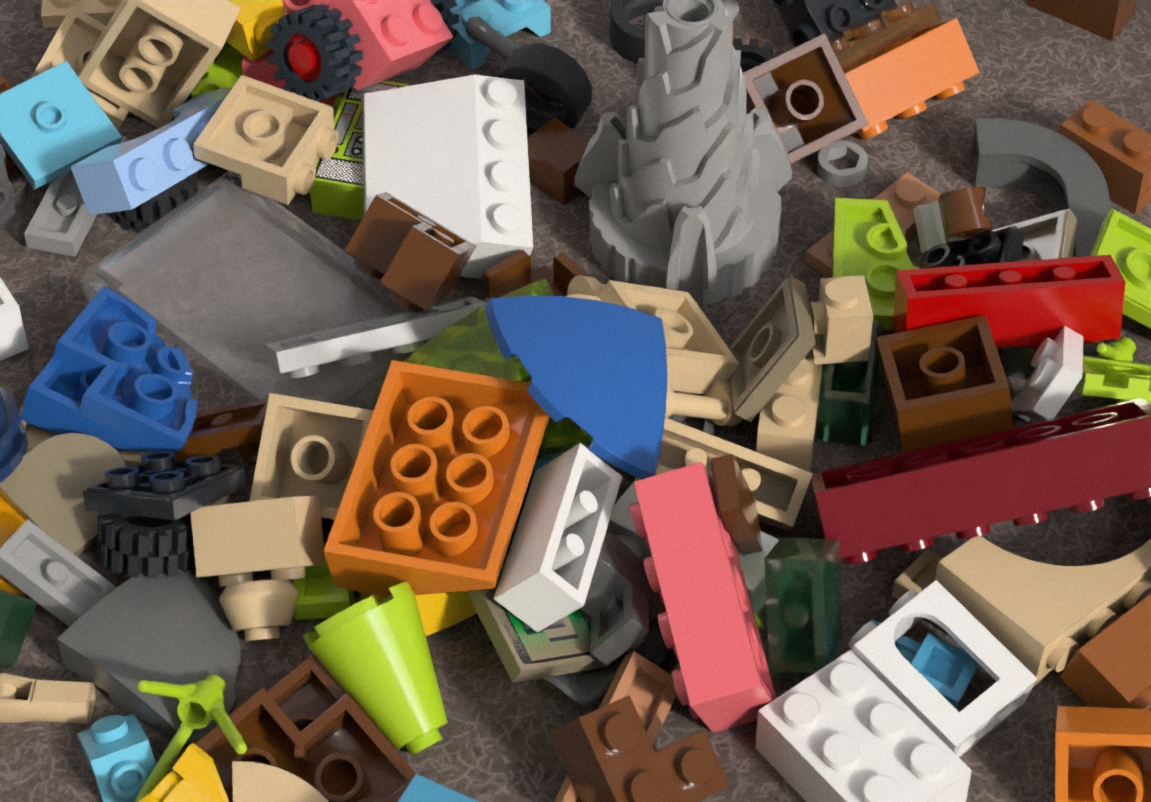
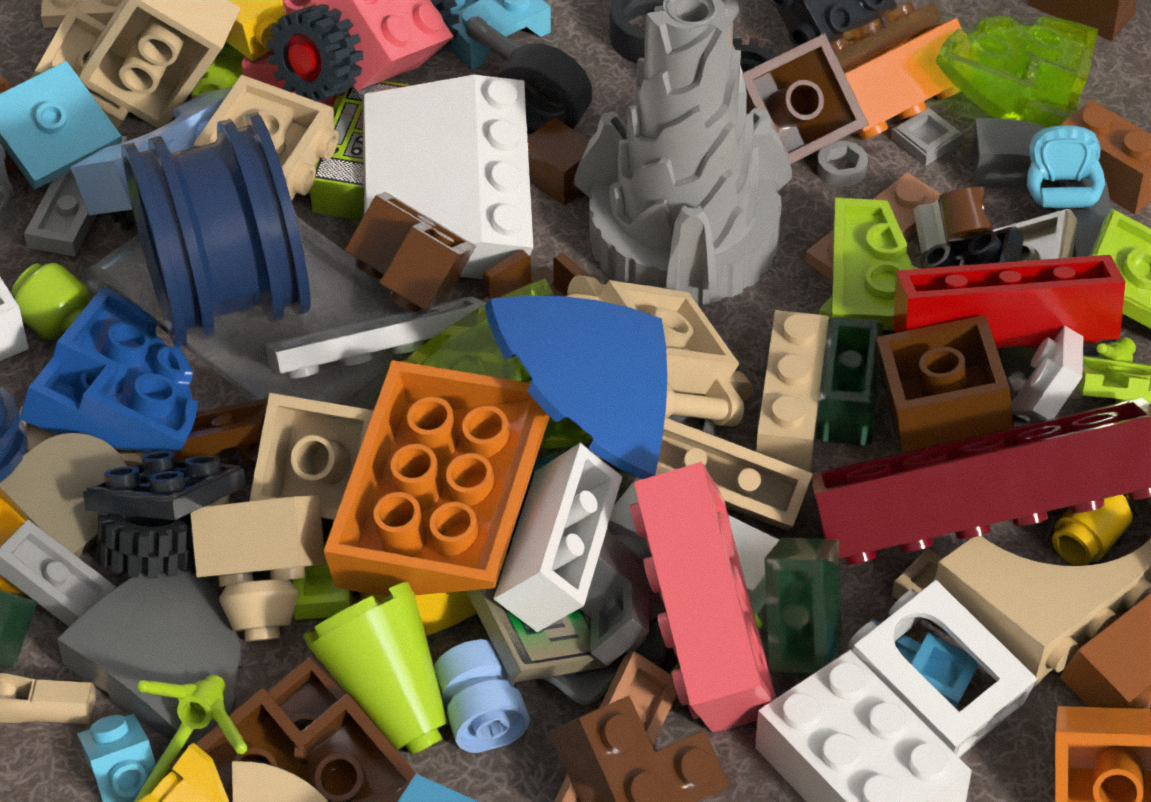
(50, 299): none -> lime head
(217, 228): none -> dark blue wheel
(480, 697): none -> light blue wheel
(736, 504): reddish brown tile -> none
(771, 348): dark tan tile -> none
(841, 321): tan brick -> none
(926, 136): none -> light grey tile
(1021, 68): none -> clear neon green brick
(1065, 155): none -> medium azure piece
(1090, 534): none -> yellow brick

